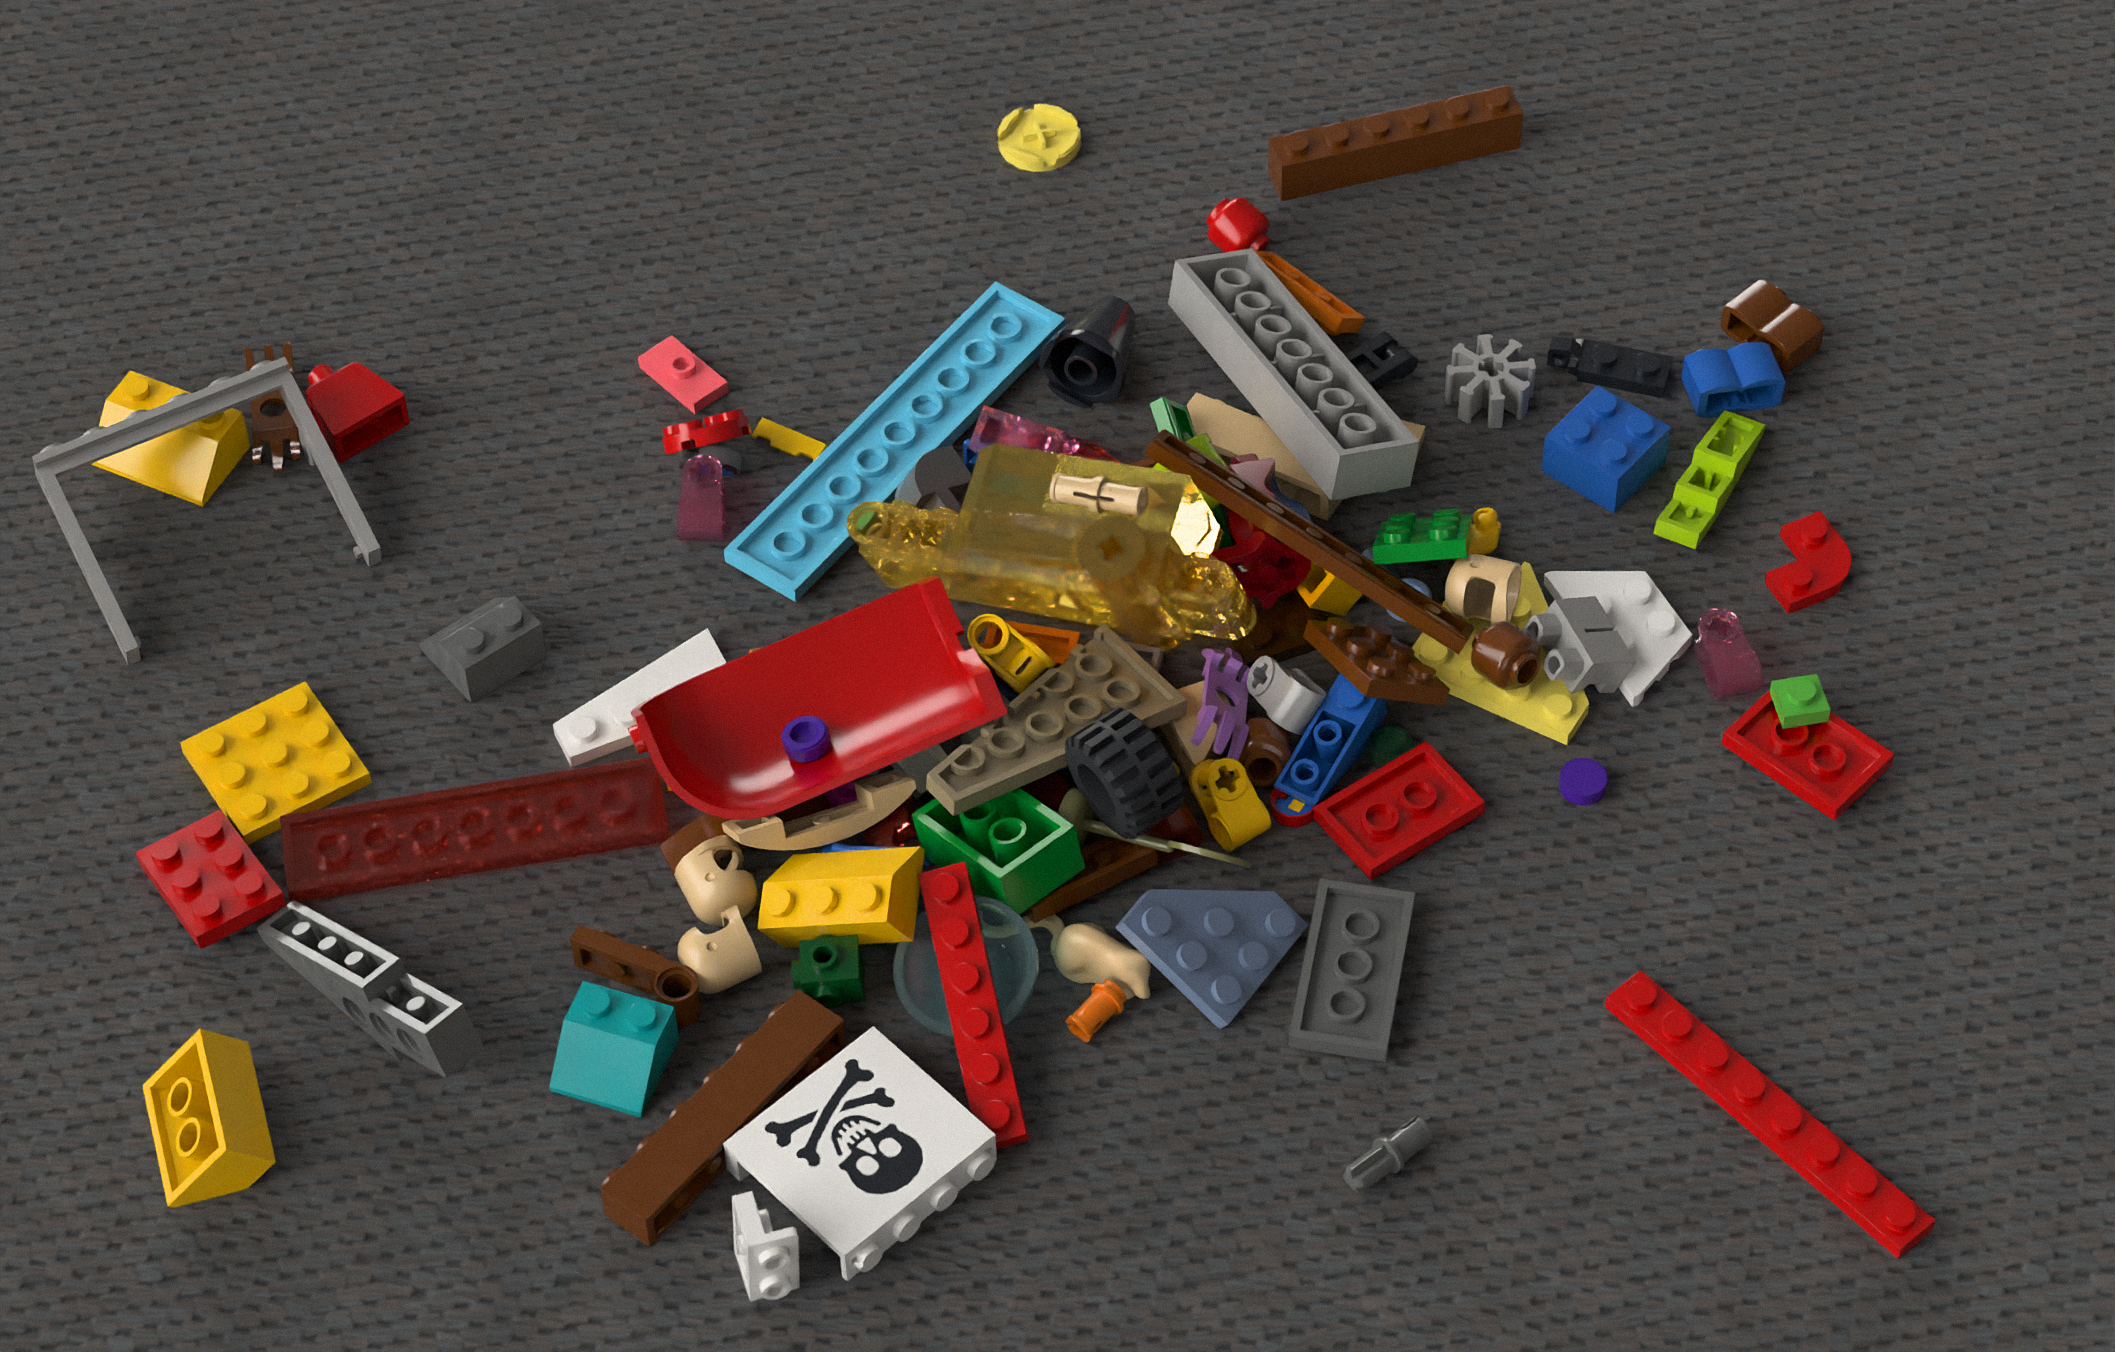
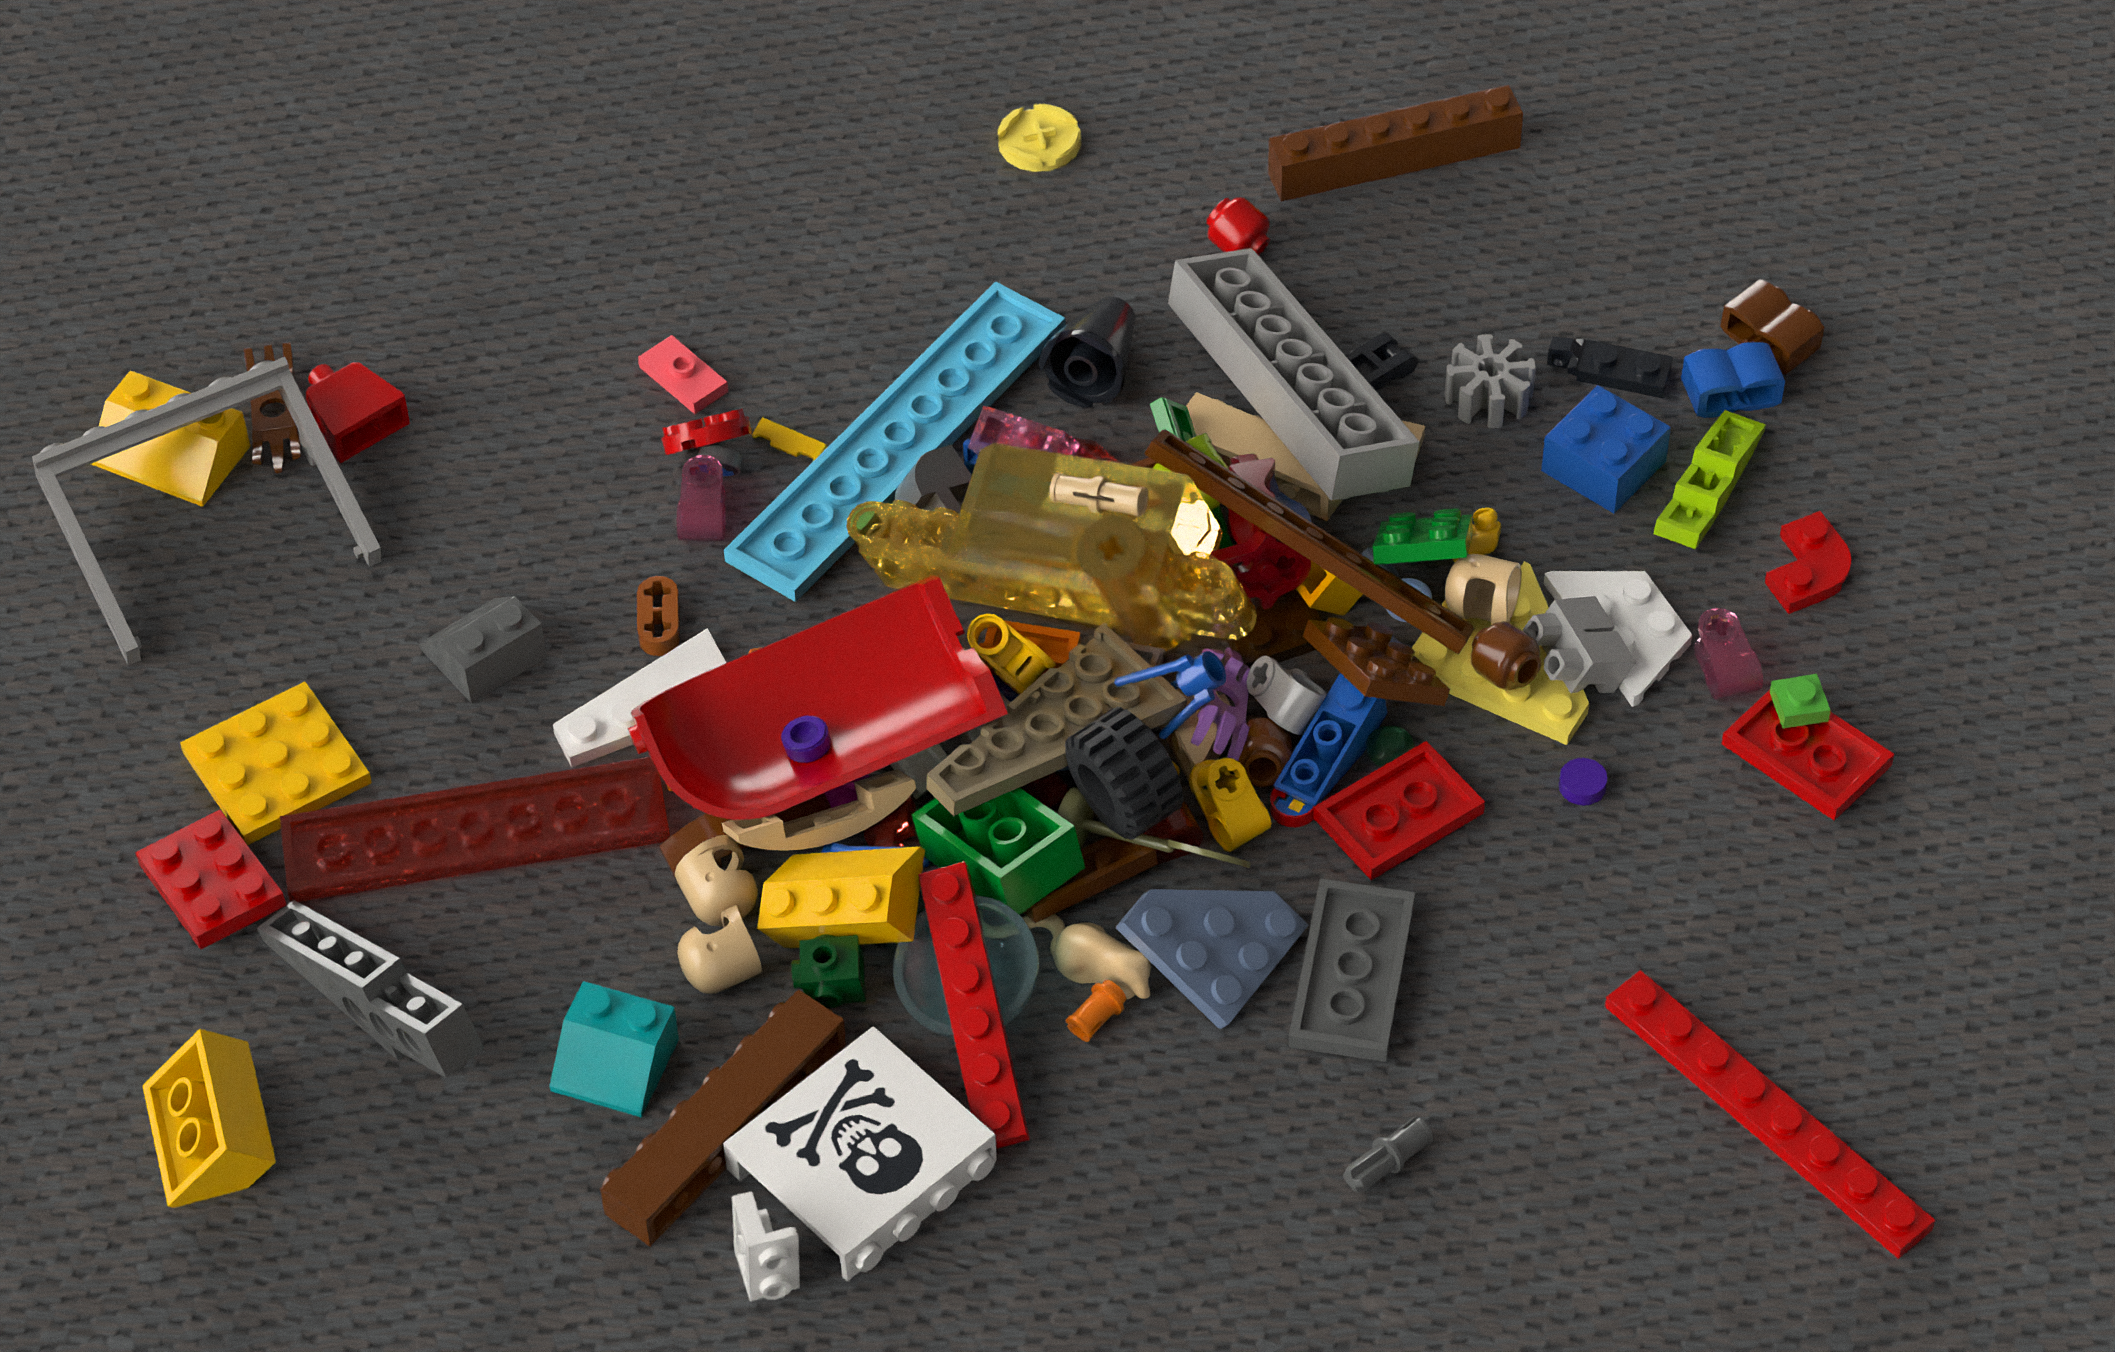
(640, 969): reddish brown plate -> none
(649, 615): none -> dark orange beam
(1194, 677): none -> blue plant
(1326, 308): orange plate -> none

